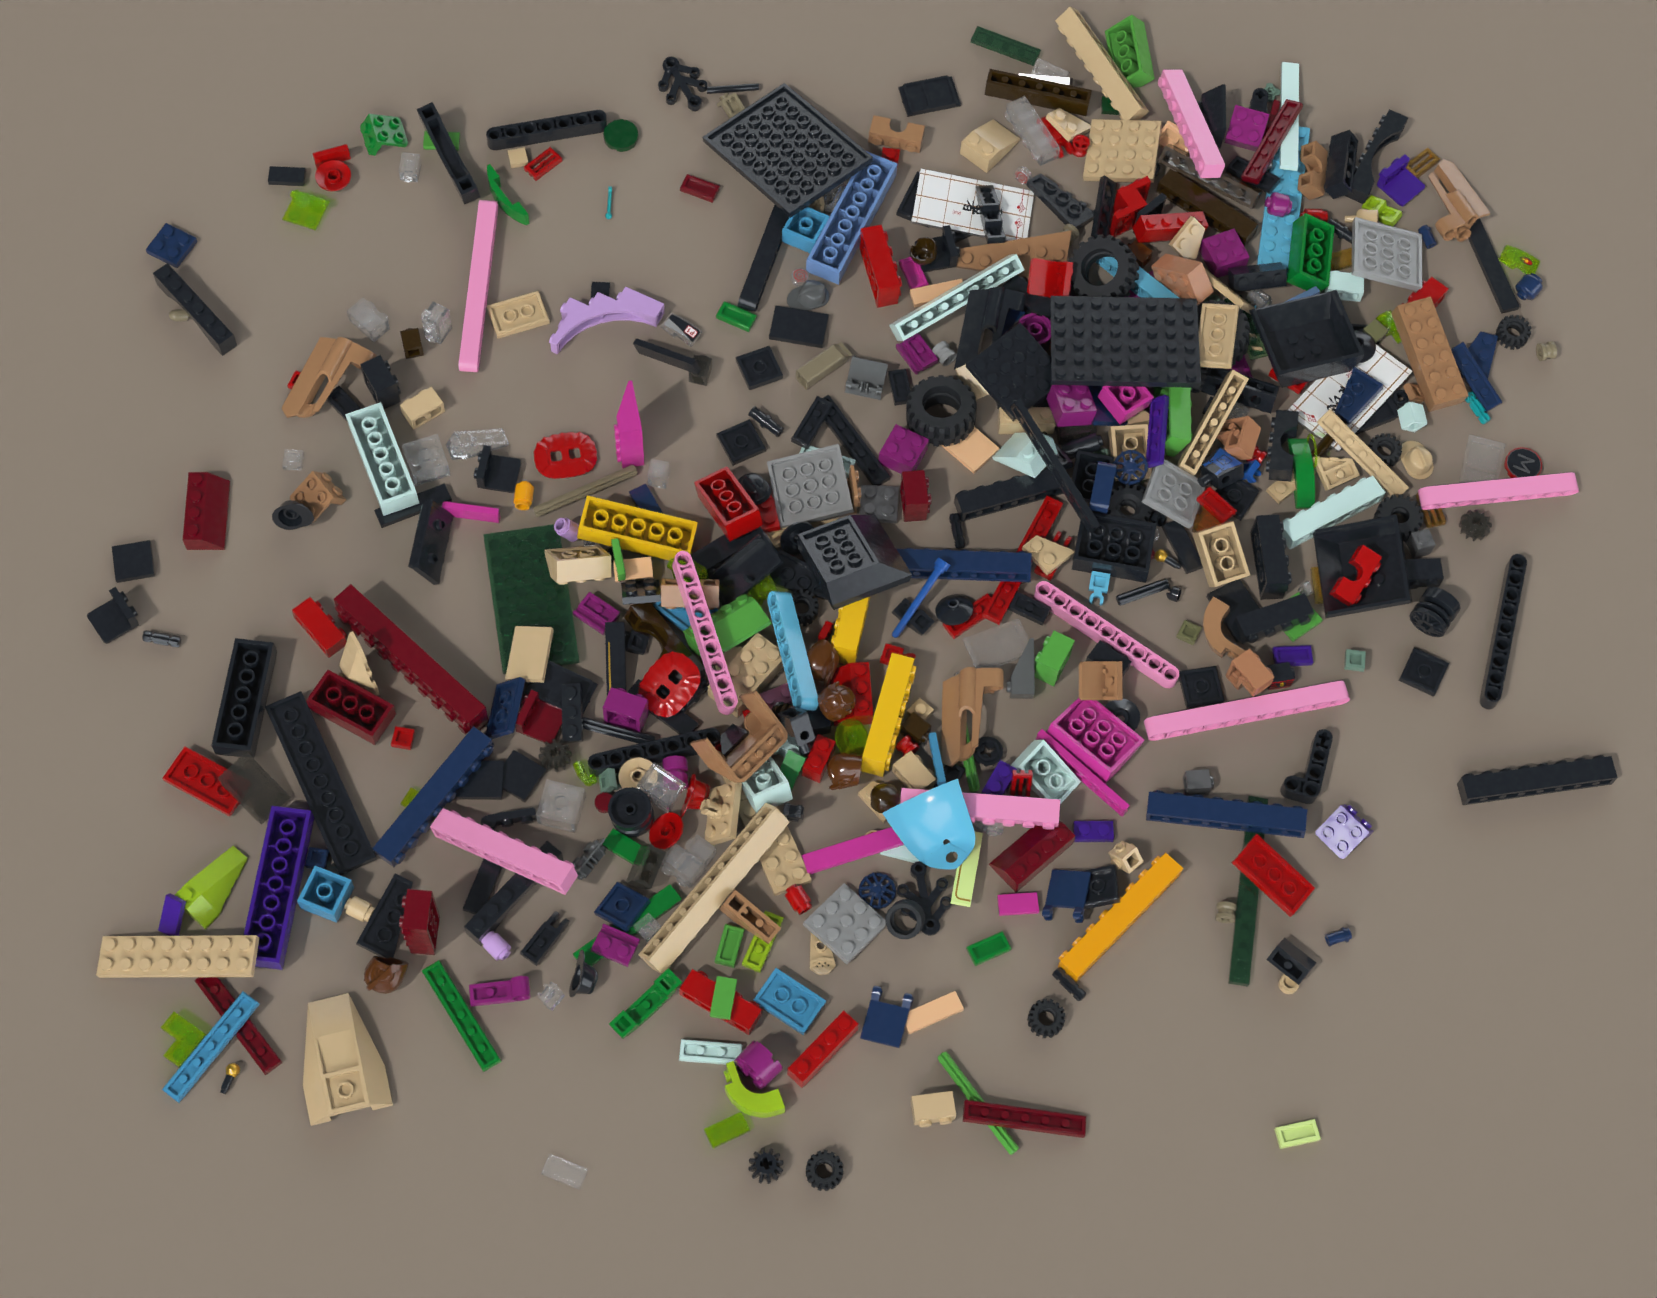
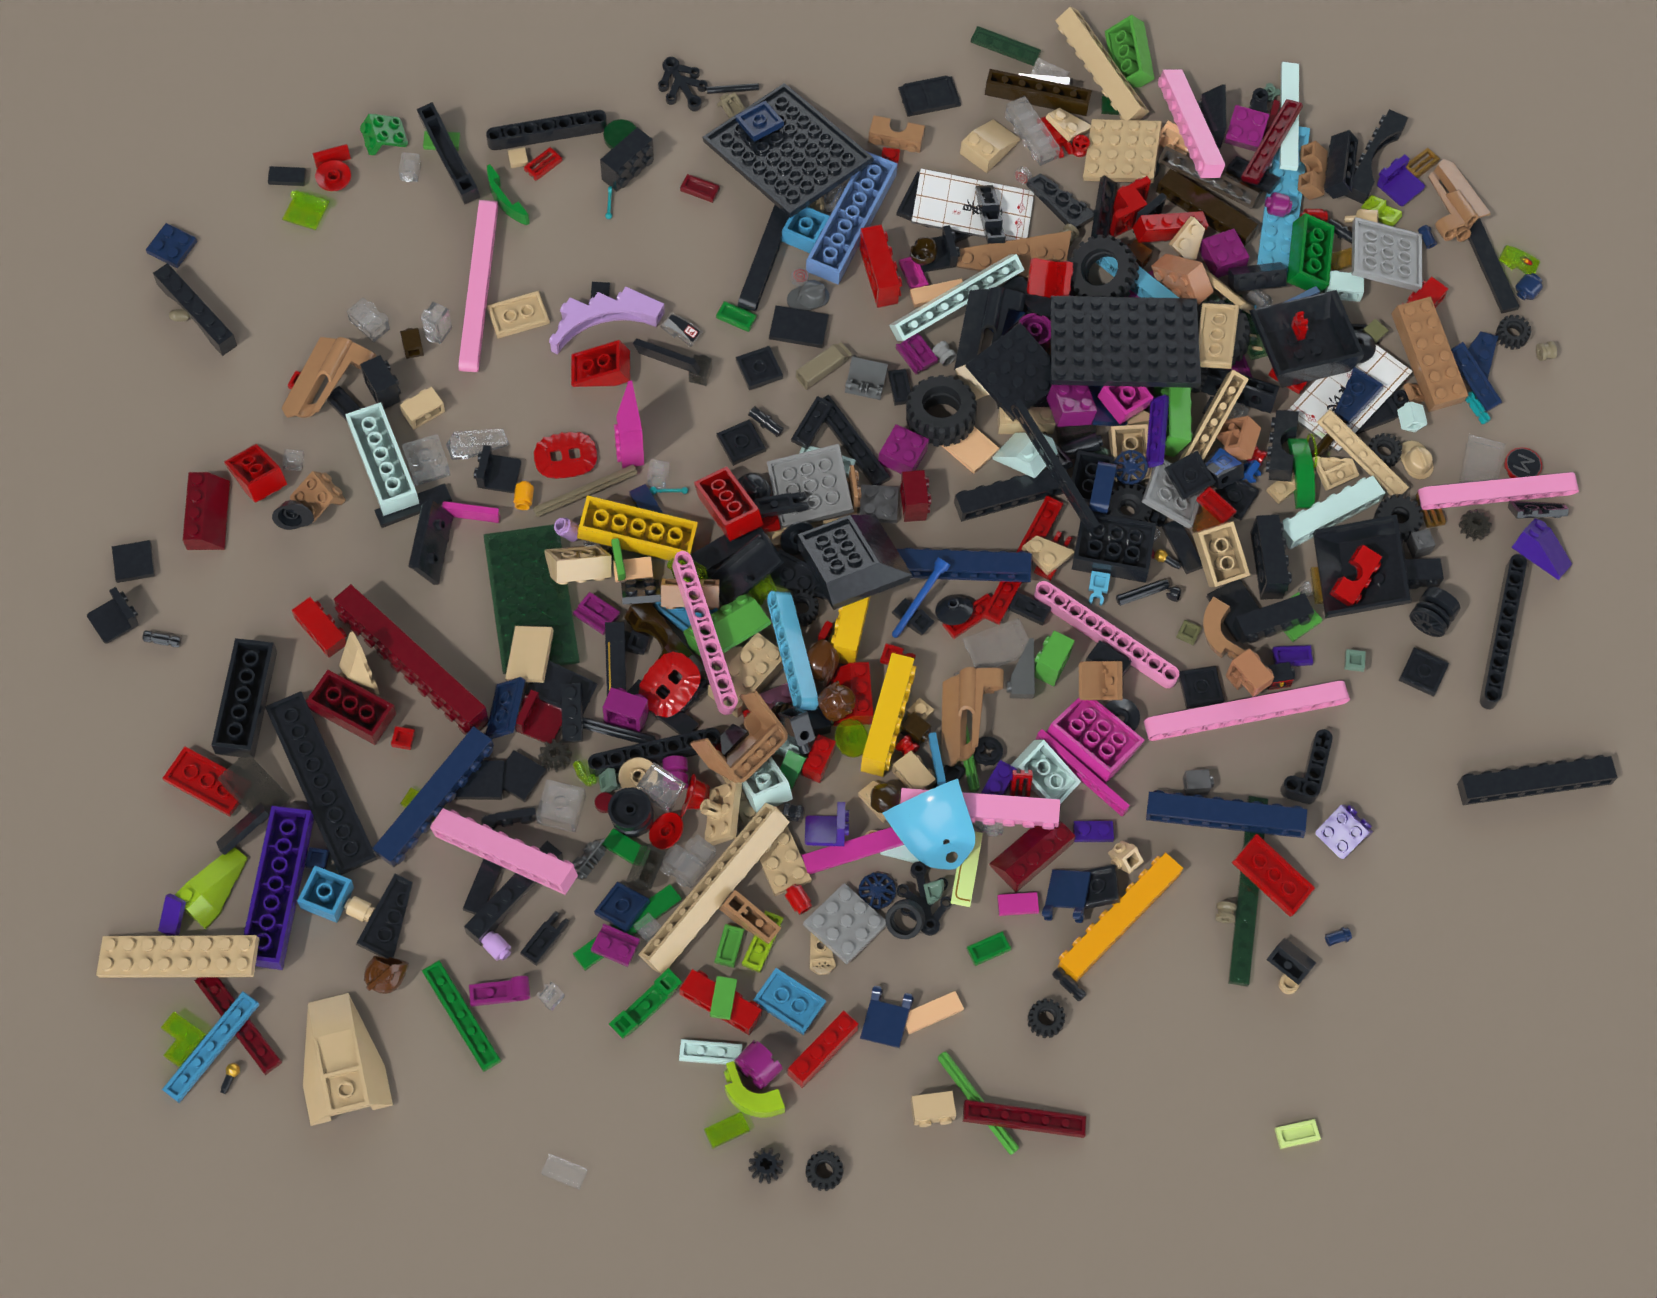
(242, 828): none -> black tile
(256, 473): none -> red slope
(420, 921): dark red brick -> none
(584, 978): black piece -> none
(601, 366): none -> red slope
(627, 159): none -> black brick
(654, 490): none -> teal hinge
(759, 121): none -> dark blue plate
(781, 504): none -> black hinge
(827, 829): none -> dark purple bracket
(844, 770): reddish brown helmet -> none
(934, 890): none -> sand green tile
(957, 530): black axle -> none
(1189, 475): none -> black tile
(1299, 325): none -> red plate
(1387, 320): clear neon green piece -> none
(1537, 509): none -> black wing
(1543, 548): none -> dark purple slope

